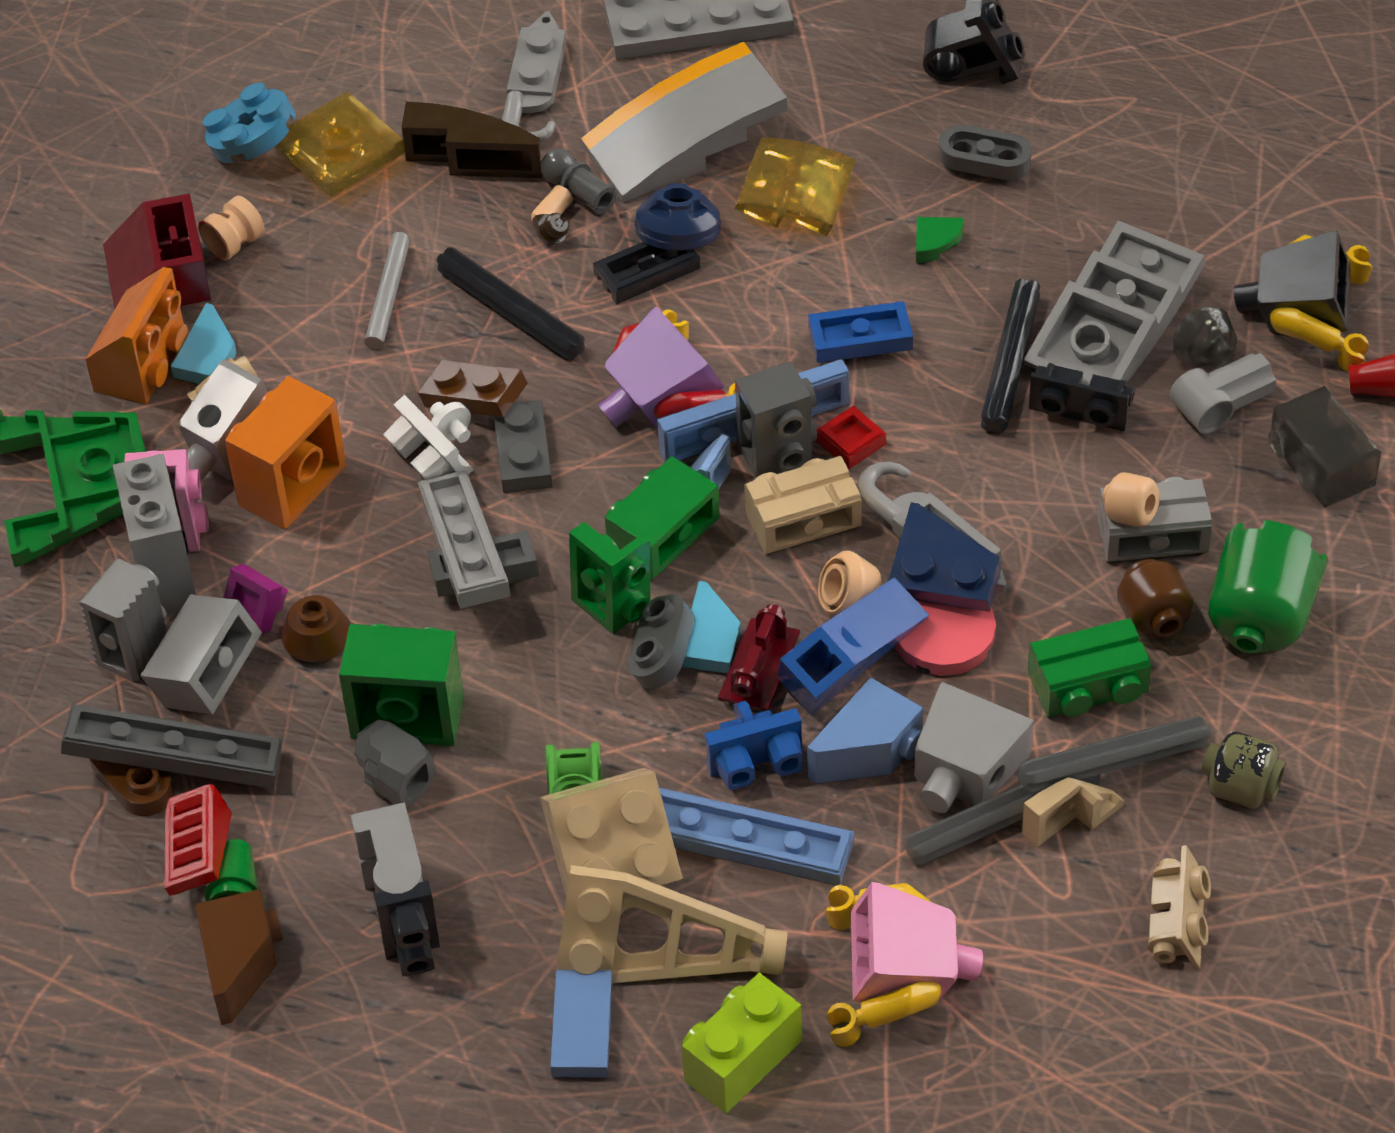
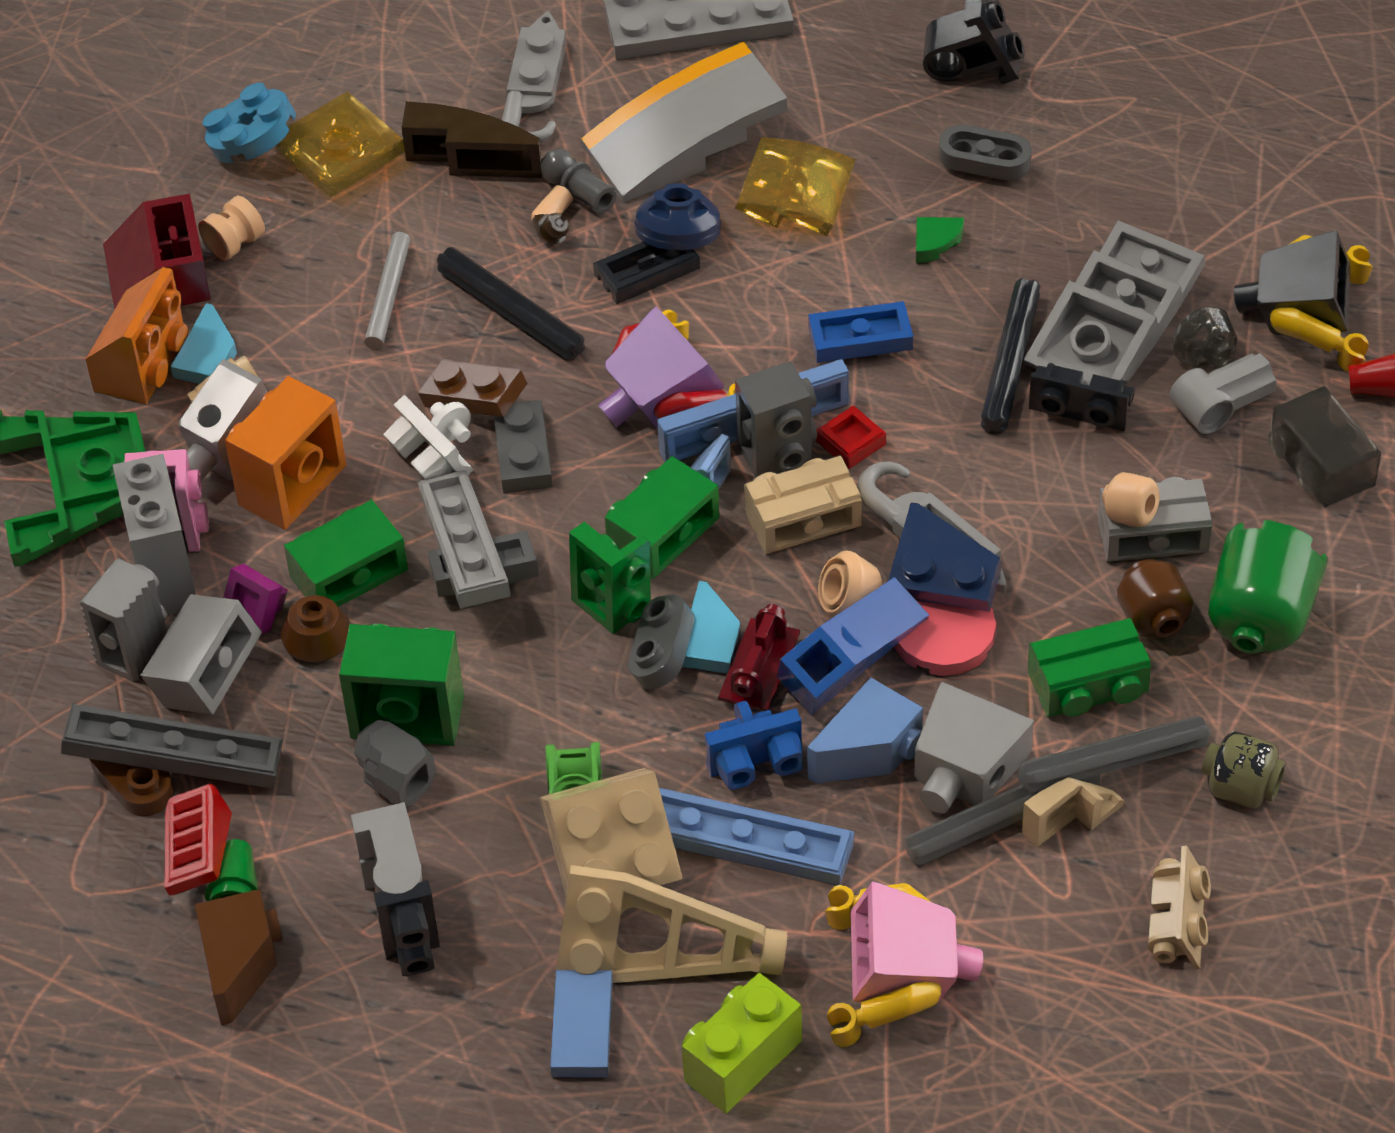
(347, 555): none -> green brick

